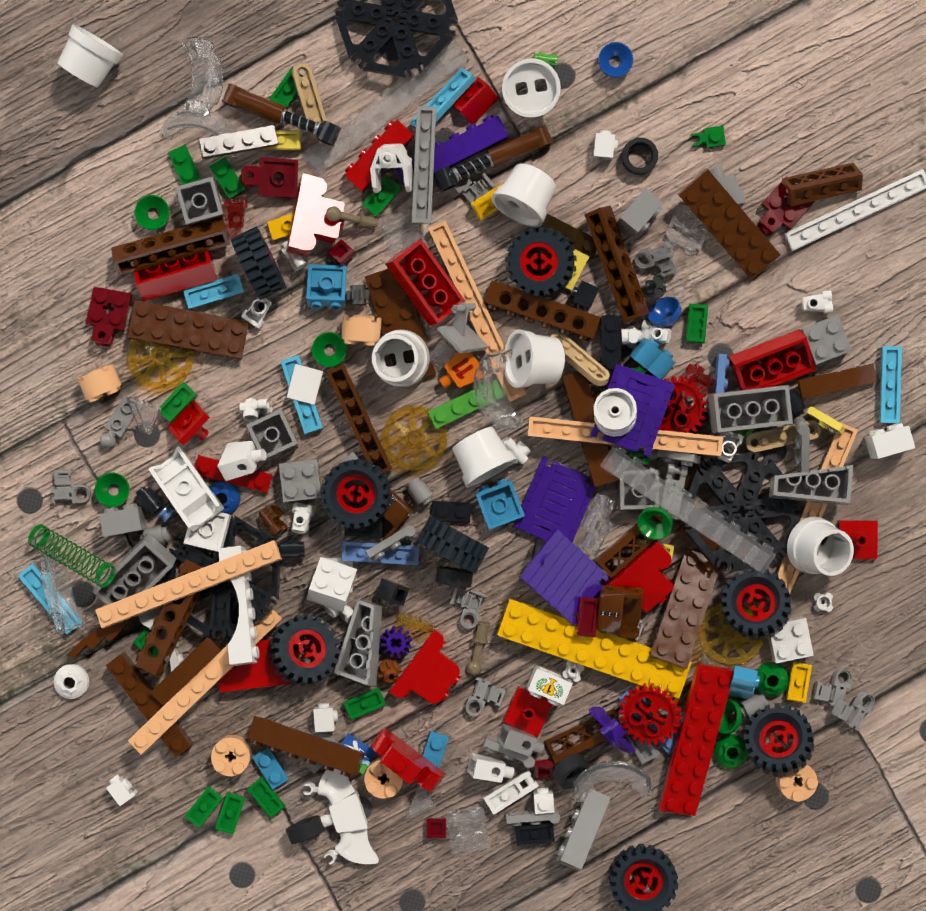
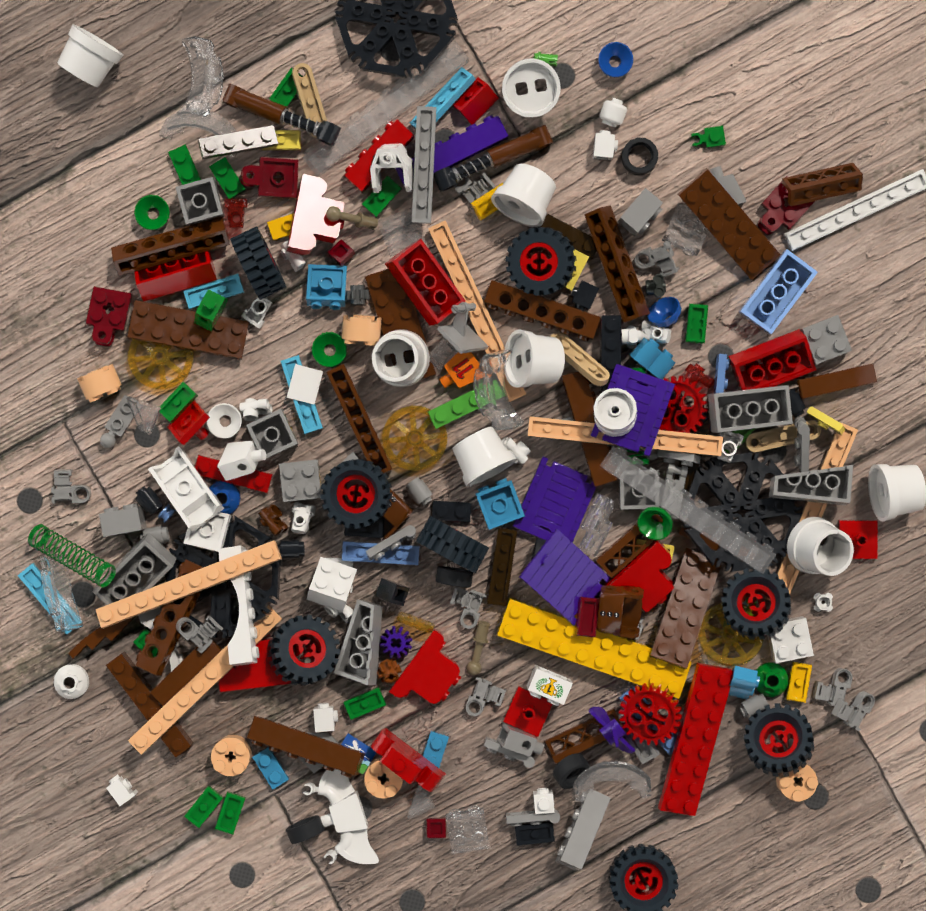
(102, 489): green piece -> none
(199, 635): none -> light grey piece
(210, 309): none -> green torso
(214, 421): none -> white piece
(266, 797): green plate -> none
(481, 768): white torso -> none
(502, 567): none -> dark brown plate
(510, 792): white plate -> none
(543, 768): dark red plate -> none
(568, 671): white plate -> none
(613, 112): none -> white head
(723, 744): green piece -> none
(726, 725): green piece -> none
(778, 291): none -> light blue brick
(823, 303): white plate -> none
(889, 442): white brick -> none
(890, 384): medium azure plate -> none
(896, 490): none -> white piece

